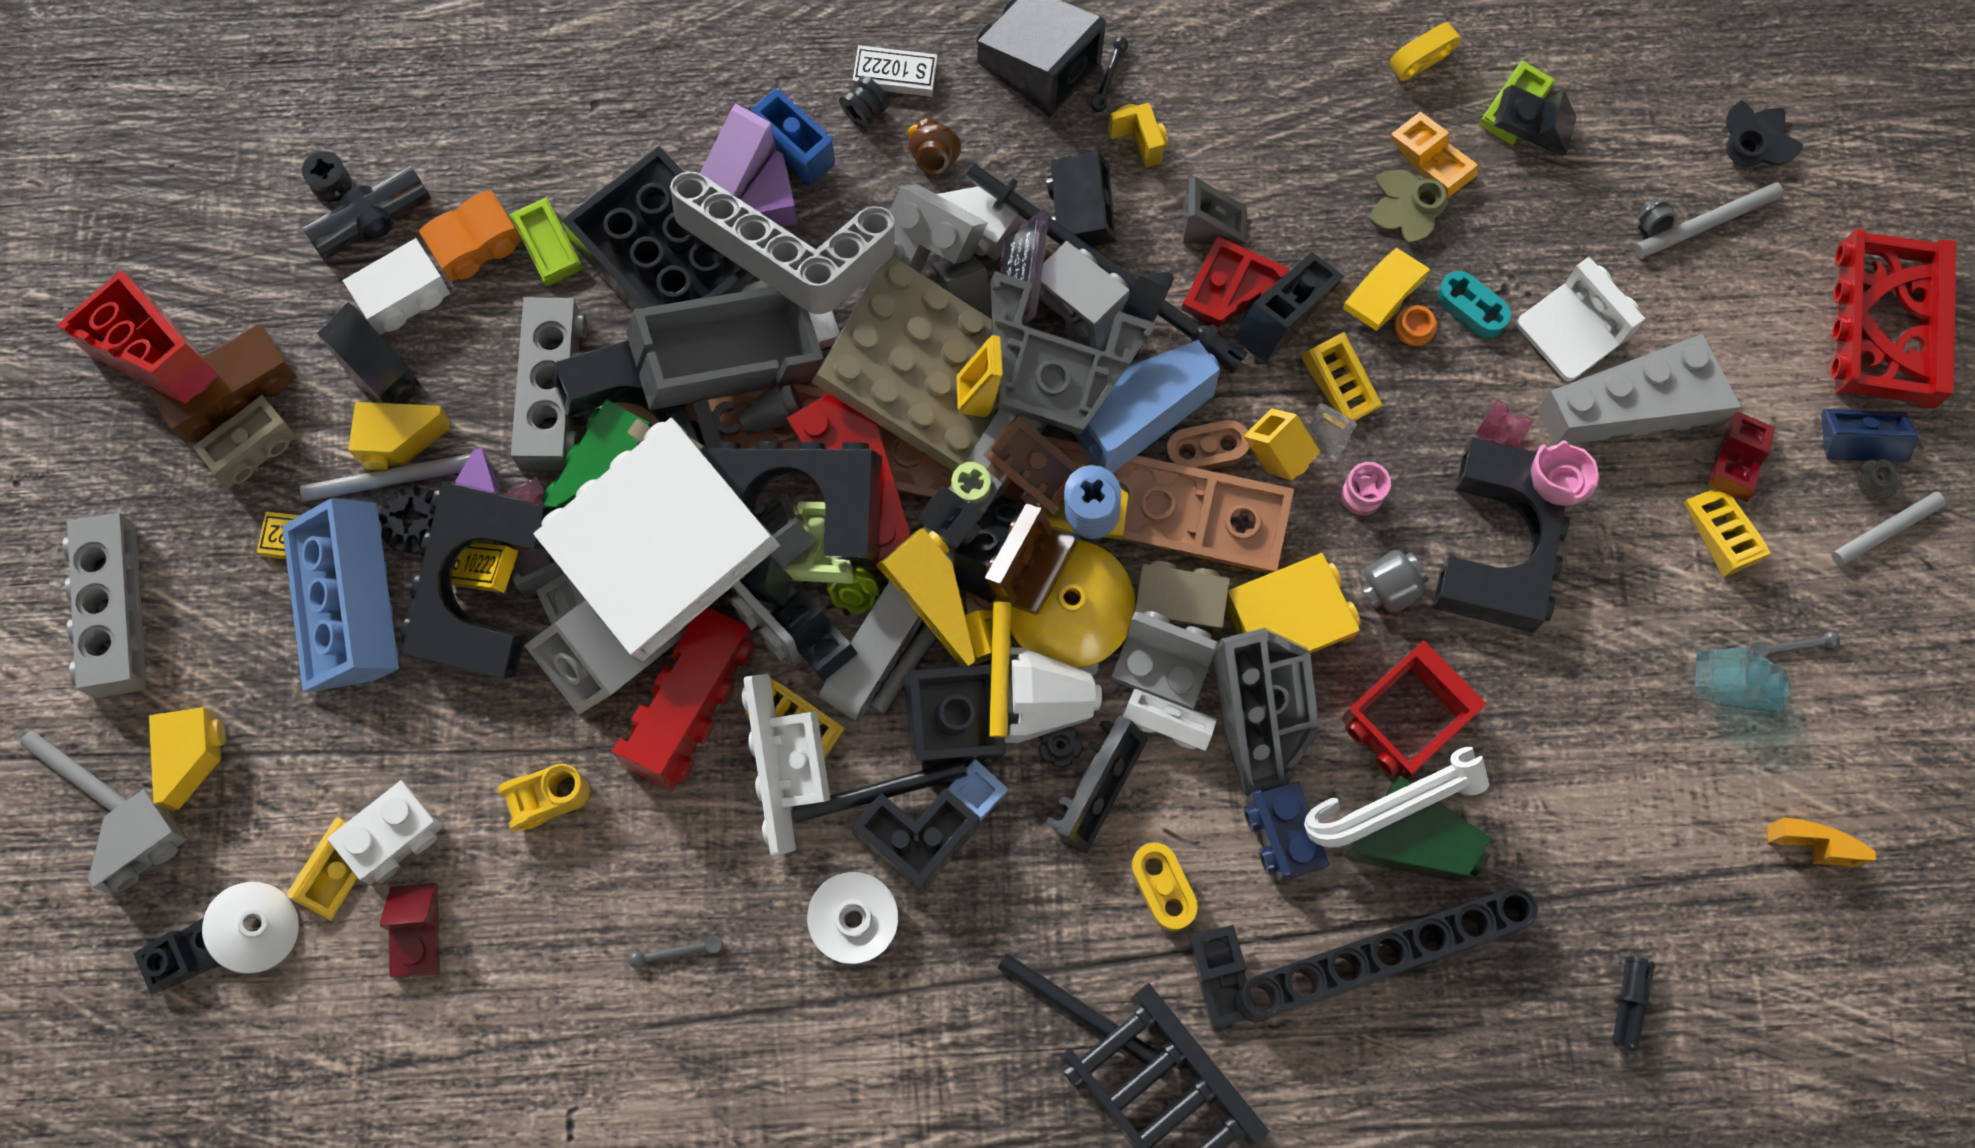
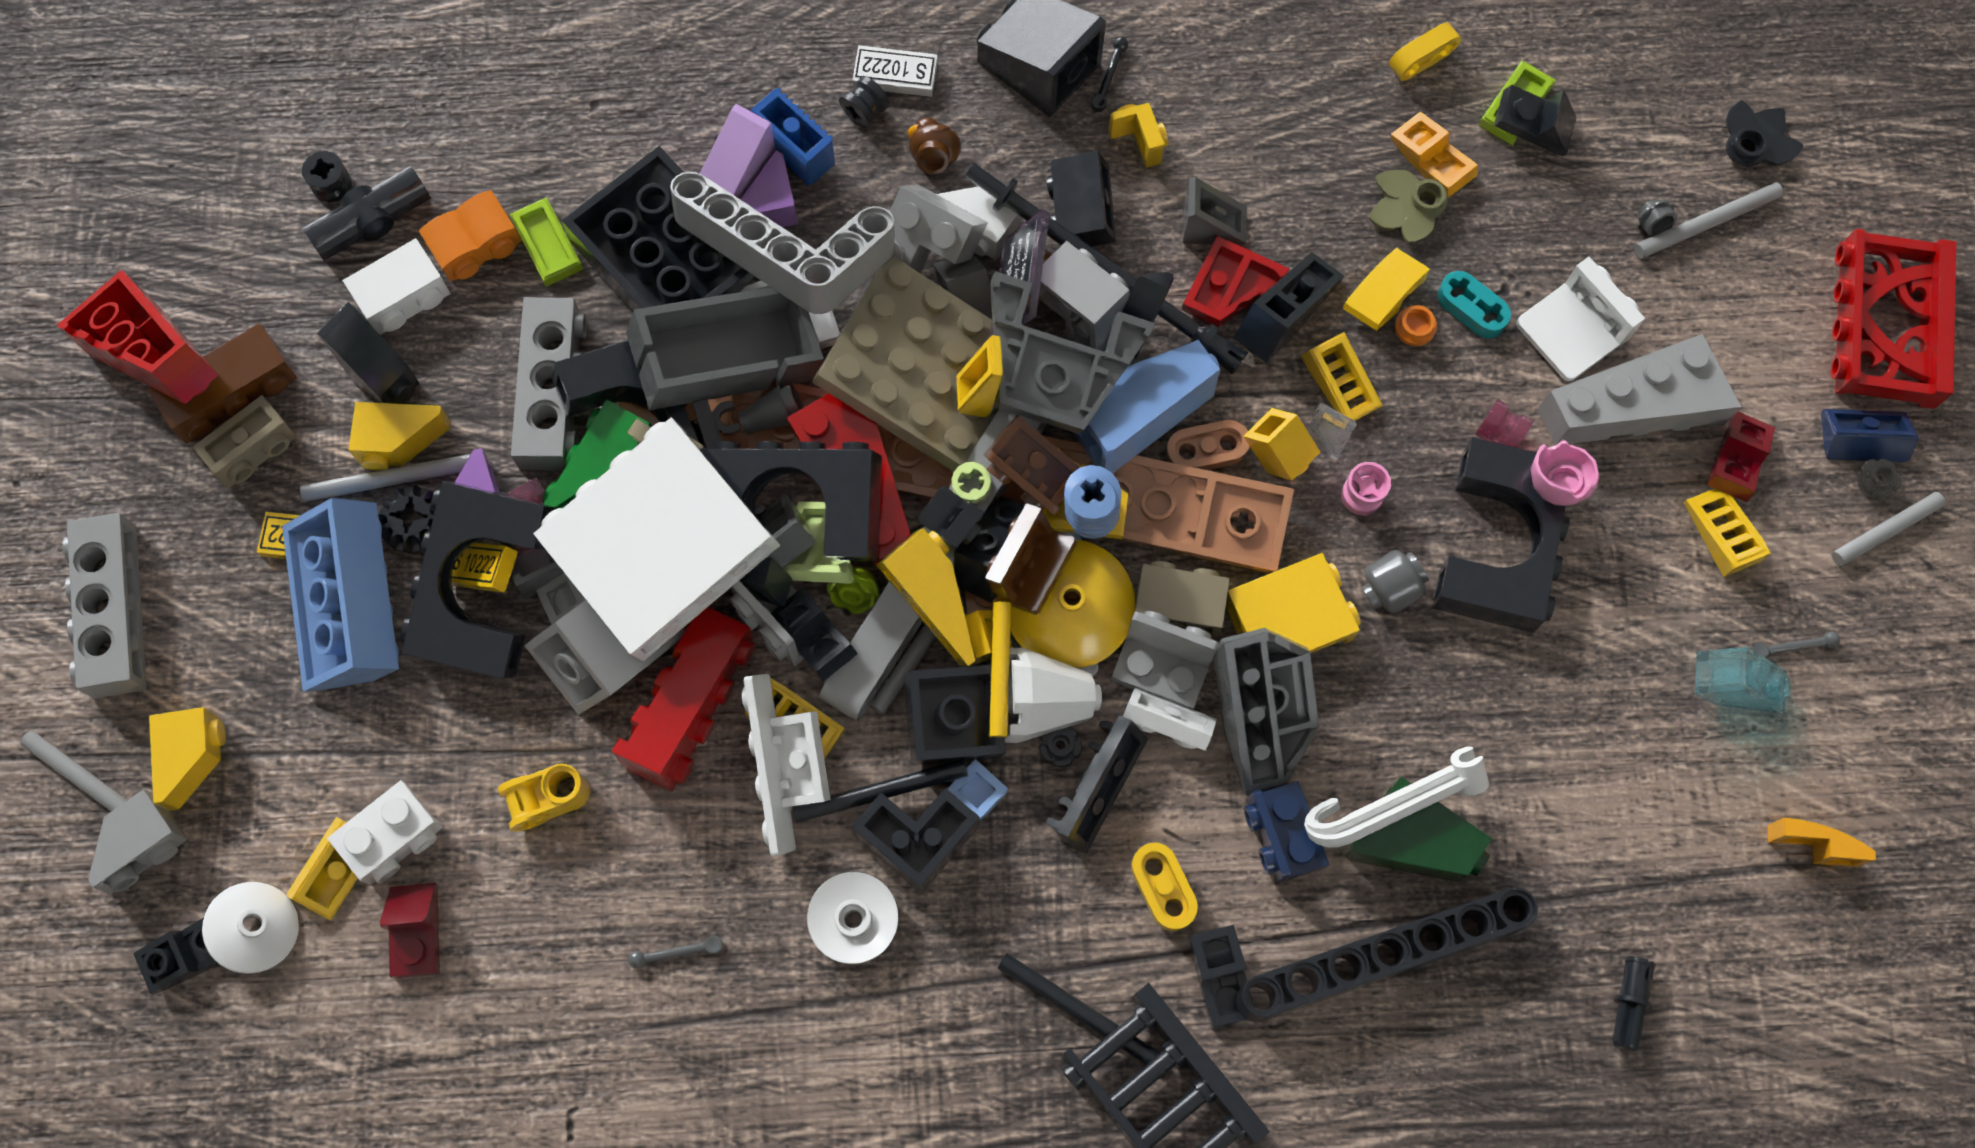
(1441, 682): red window -> none

